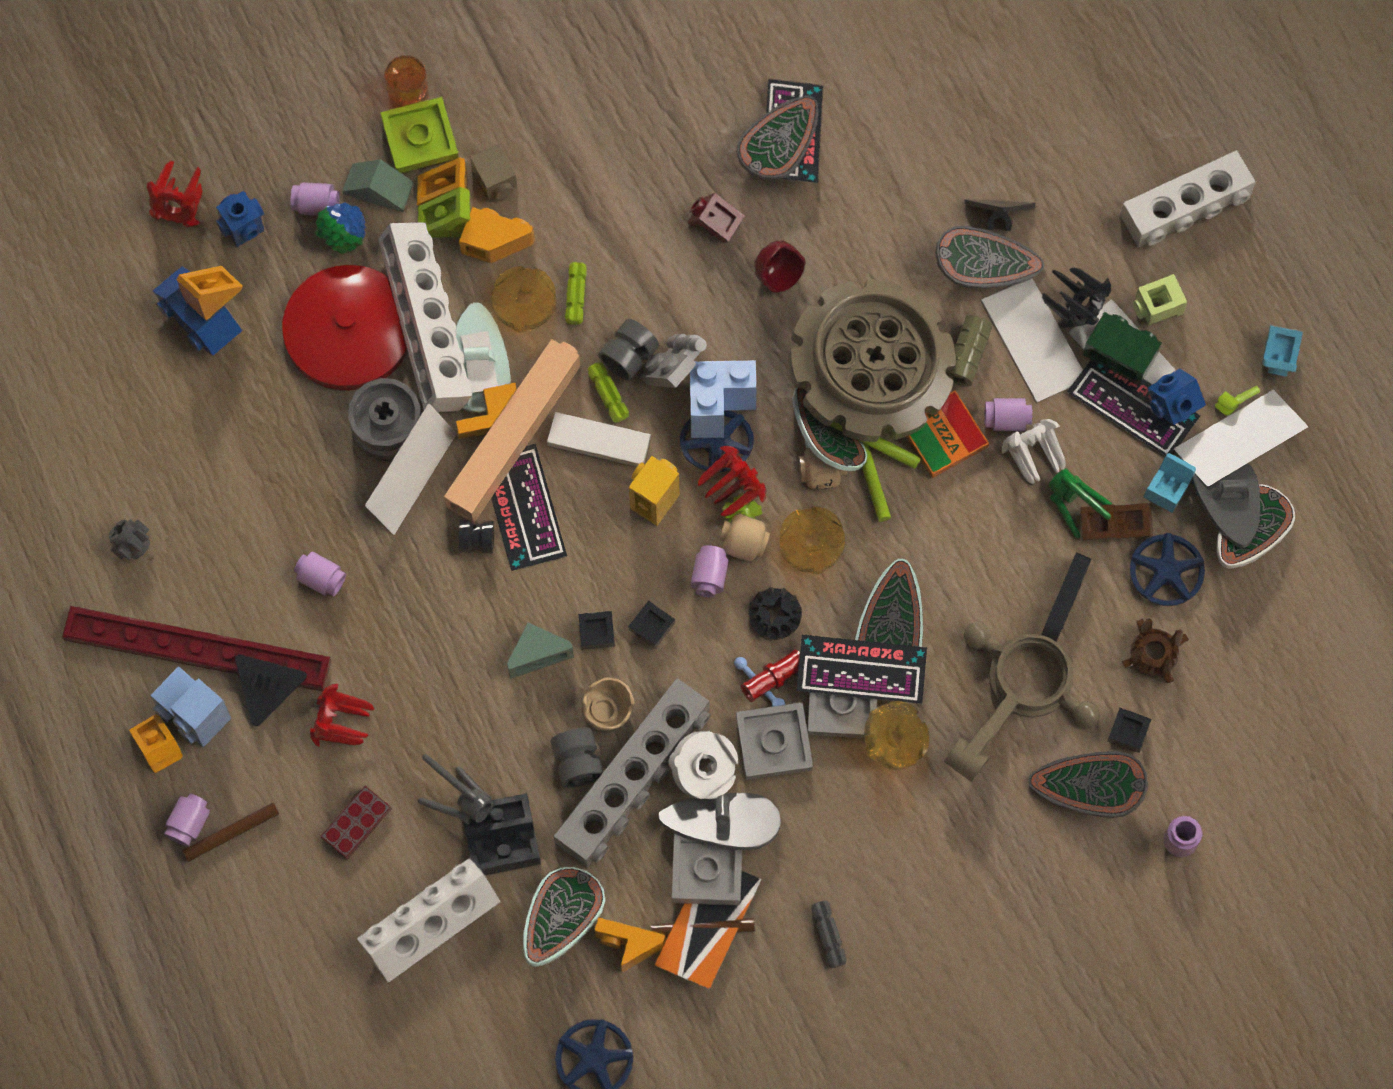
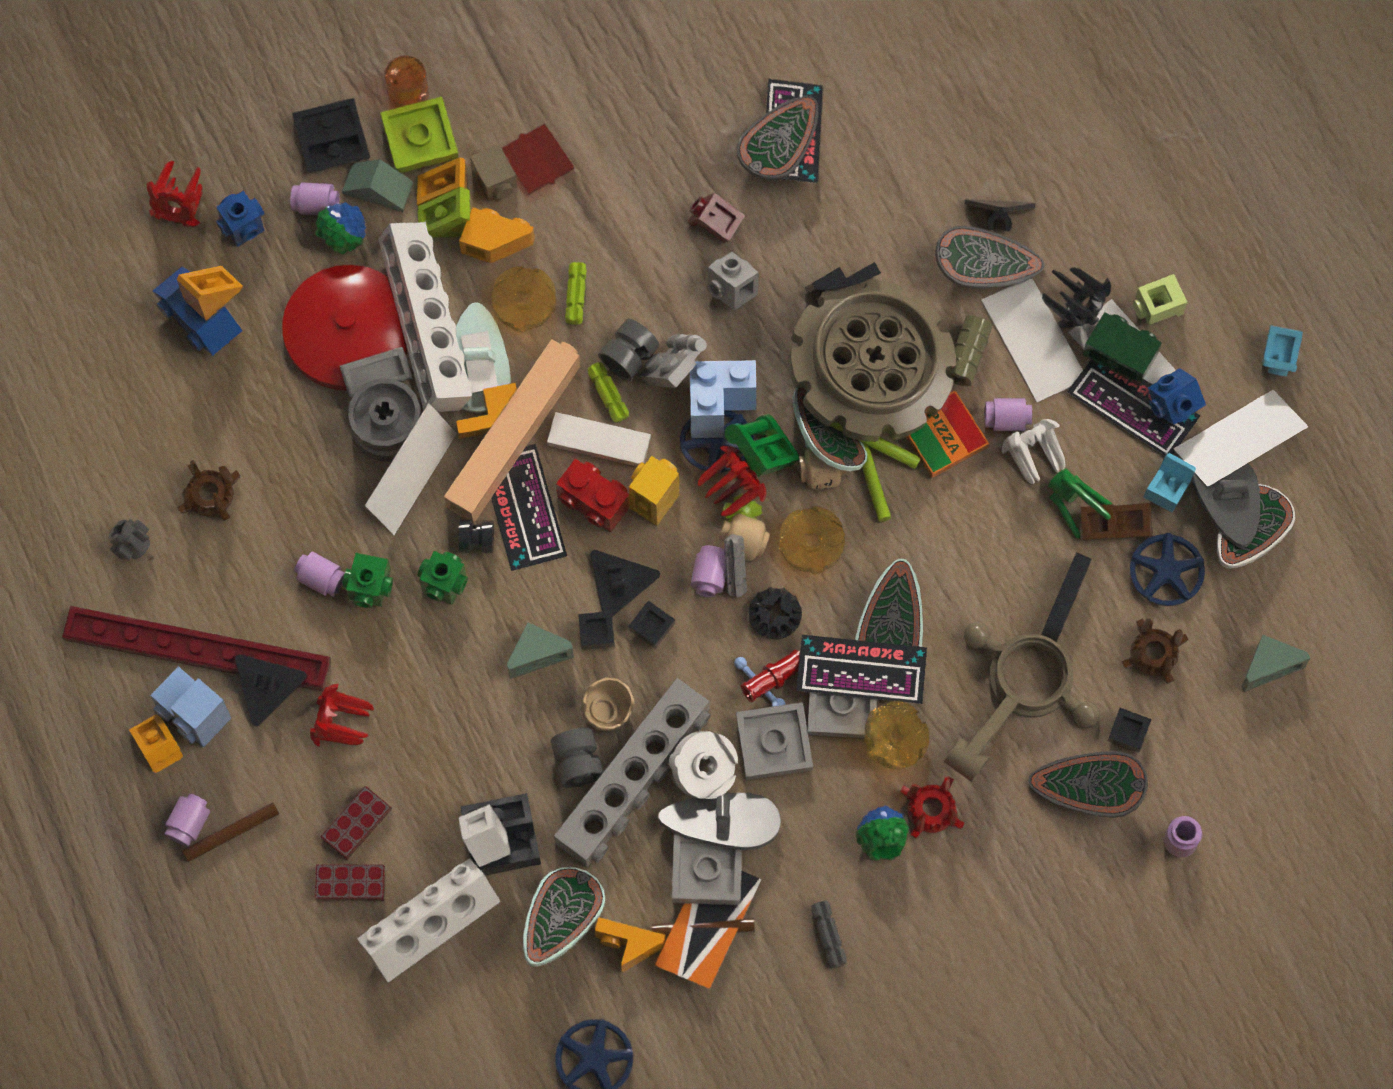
(220, 501): none -> reddish brown piece
(331, 135): none -> black slope
(350, 883): none -> dark red tile
(368, 580): none -> green brick
(383, 365): none -> light grey tile
(442, 587): none -> green brick
(473, 802): dark grey plant -> none
(484, 835): none -> white brick
(537, 159): none -> clear red piece
(593, 495): none -> red brick
(619, 580): none -> black piece
(732, 280): none -> light grey brick
(735, 565): none -> light grey axle
(767, 453): none -> green plate
(779, 266): dark red hair -> none
(837, 279): none -> black slope
(882, 833): none -> green piece
(931, 824): none -> red piece
(1226, 172): white brick -> none
(1228, 404): lime hand -> none
(1273, 661): none -> sand green slope

